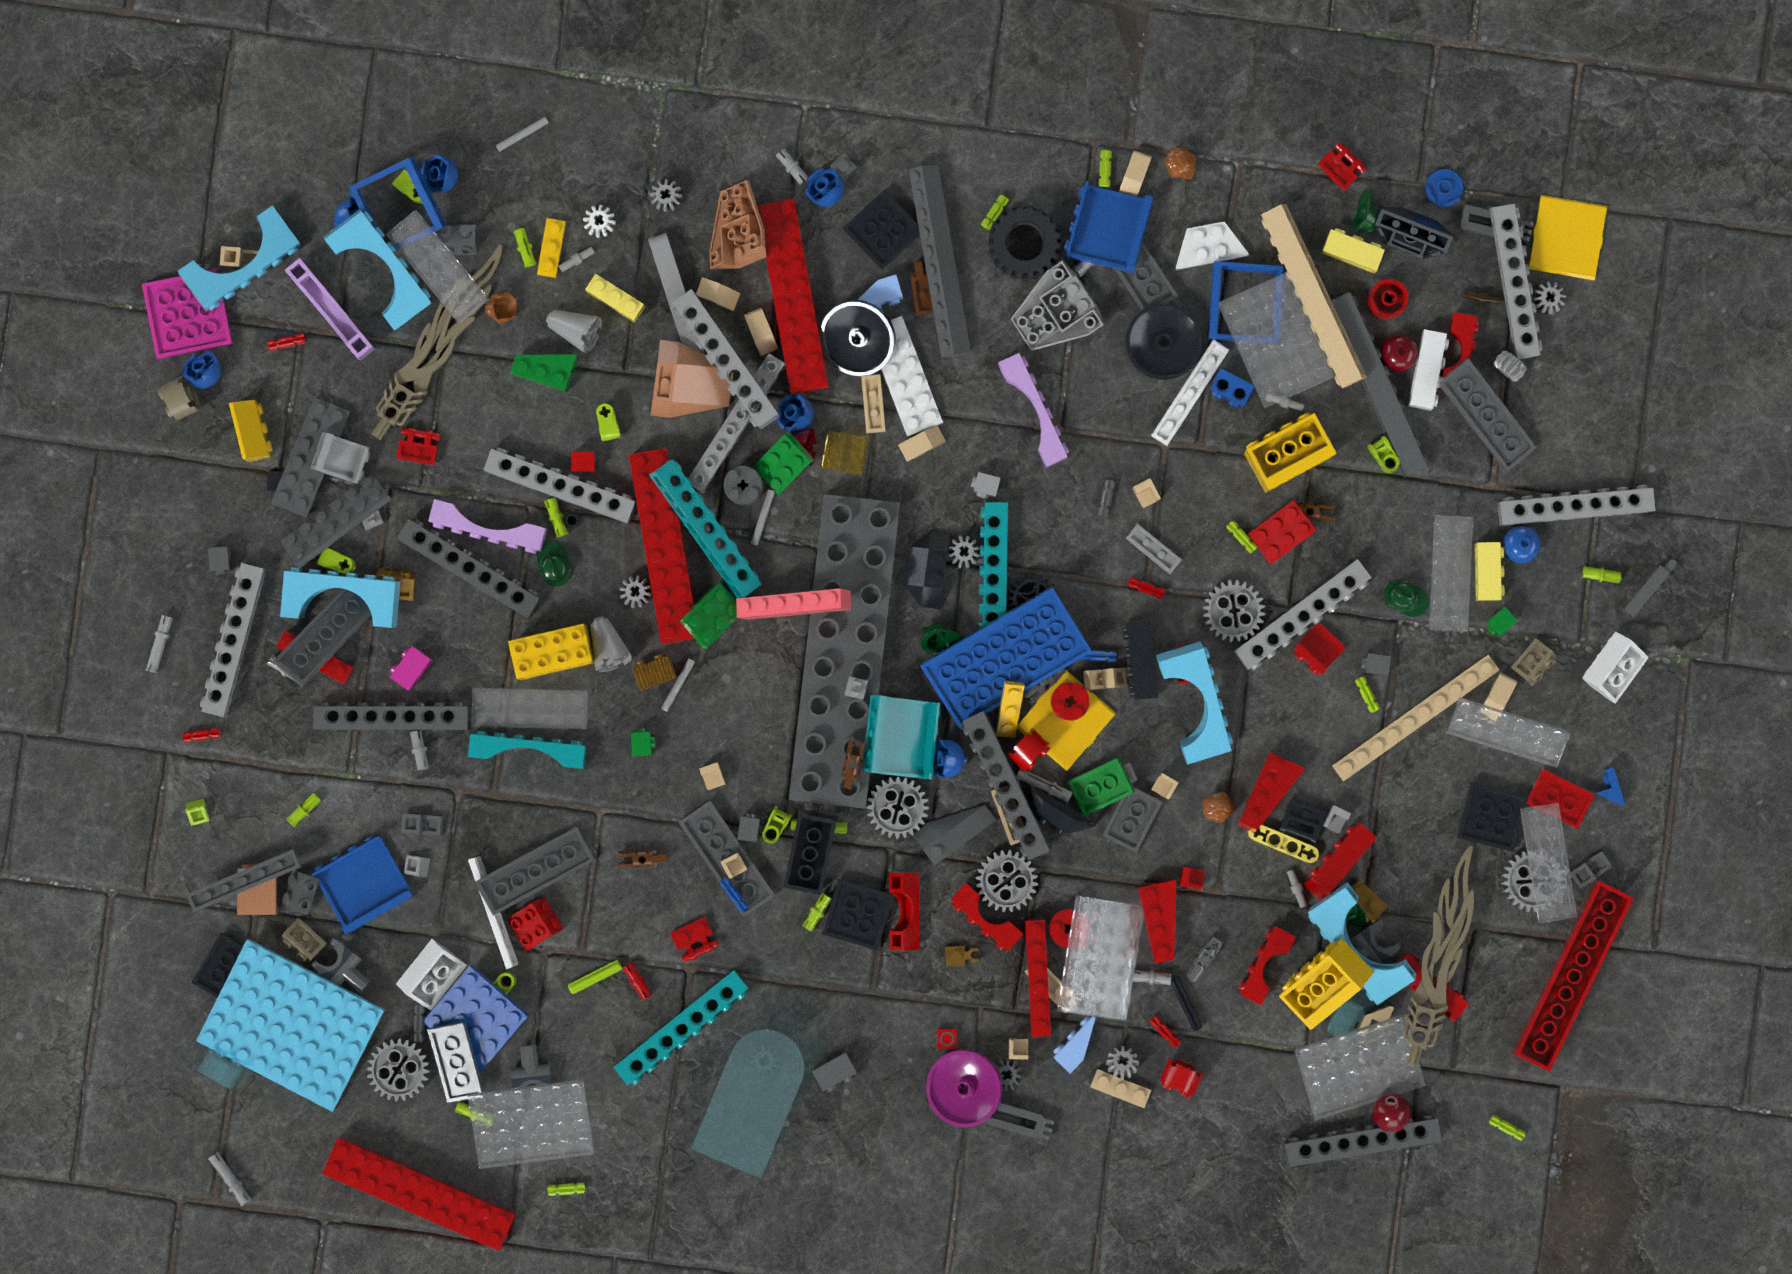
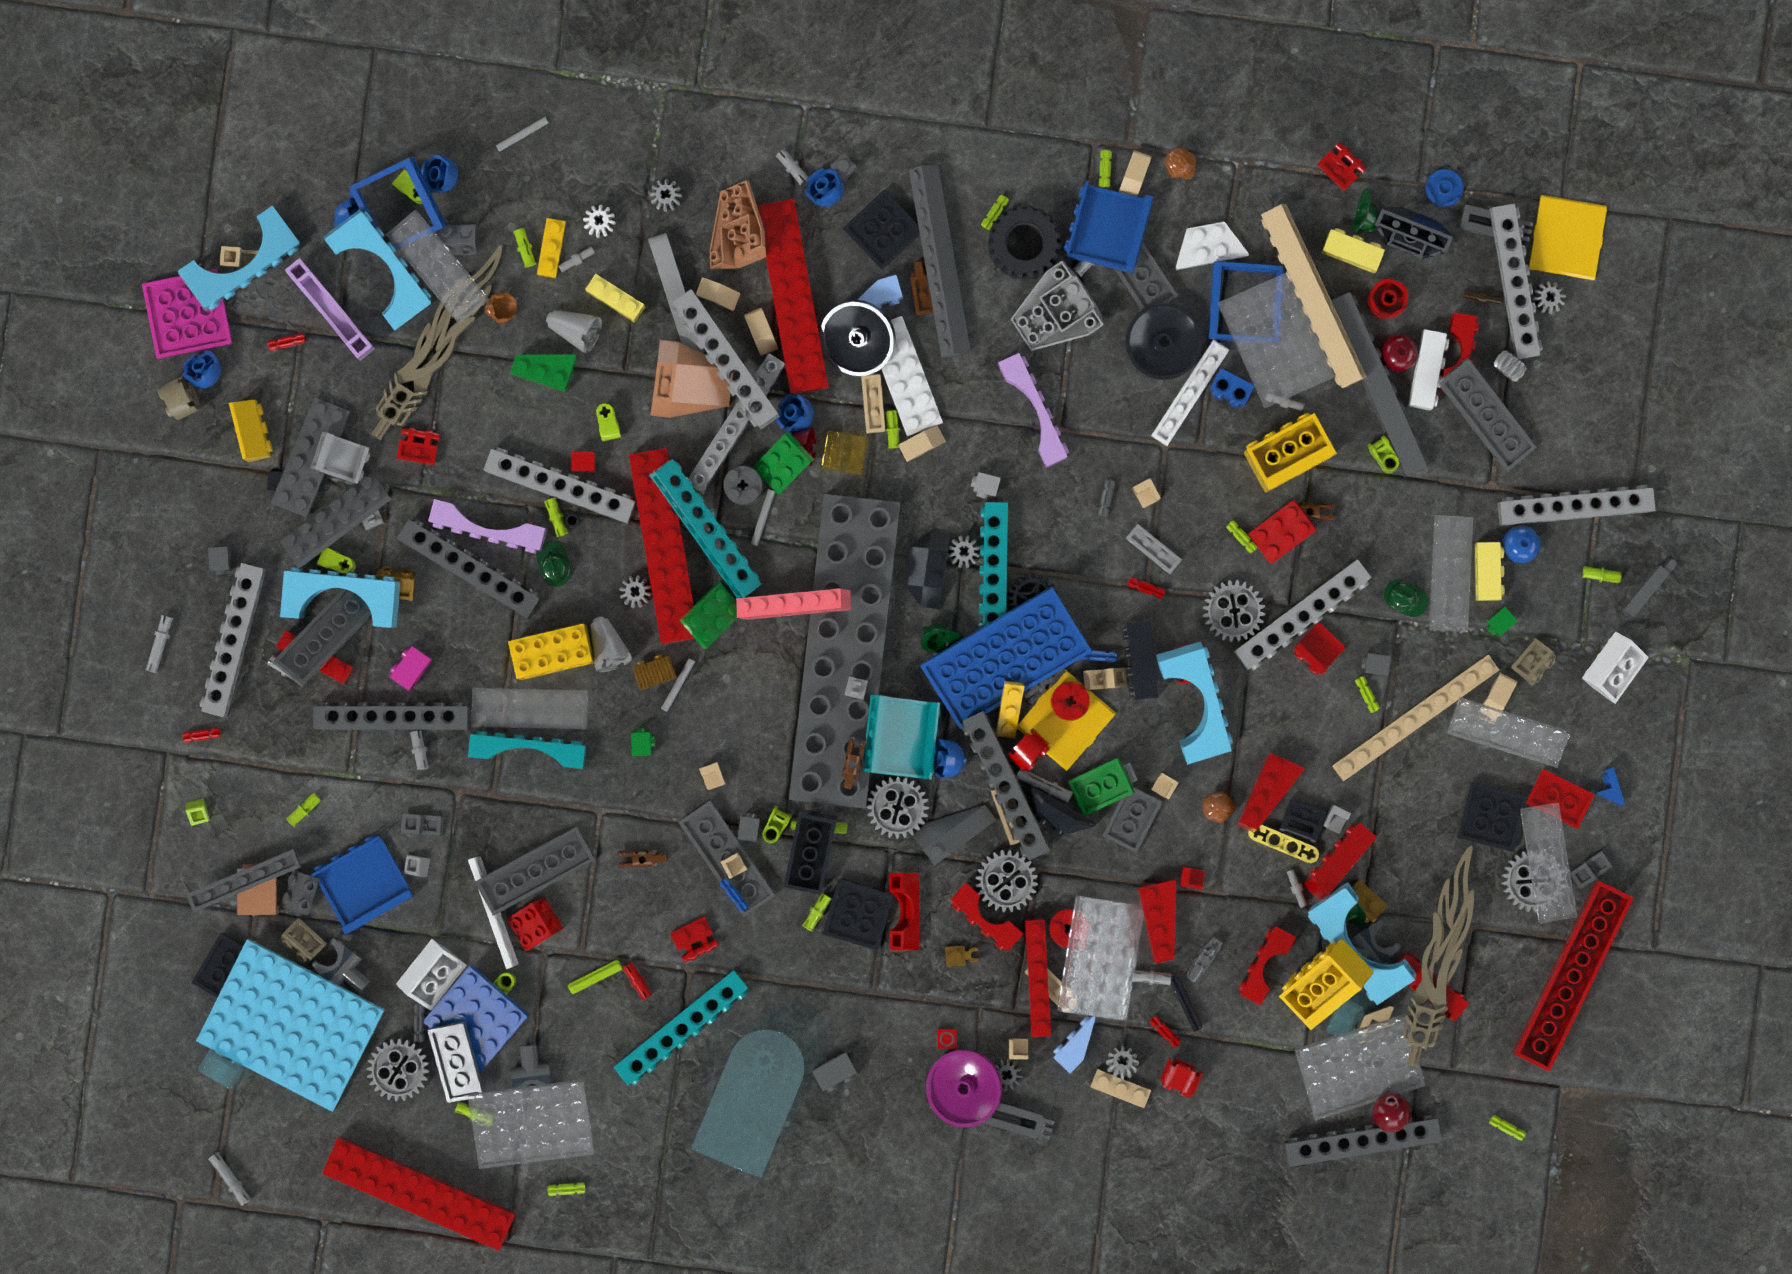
(892, 429): none -> lime axle

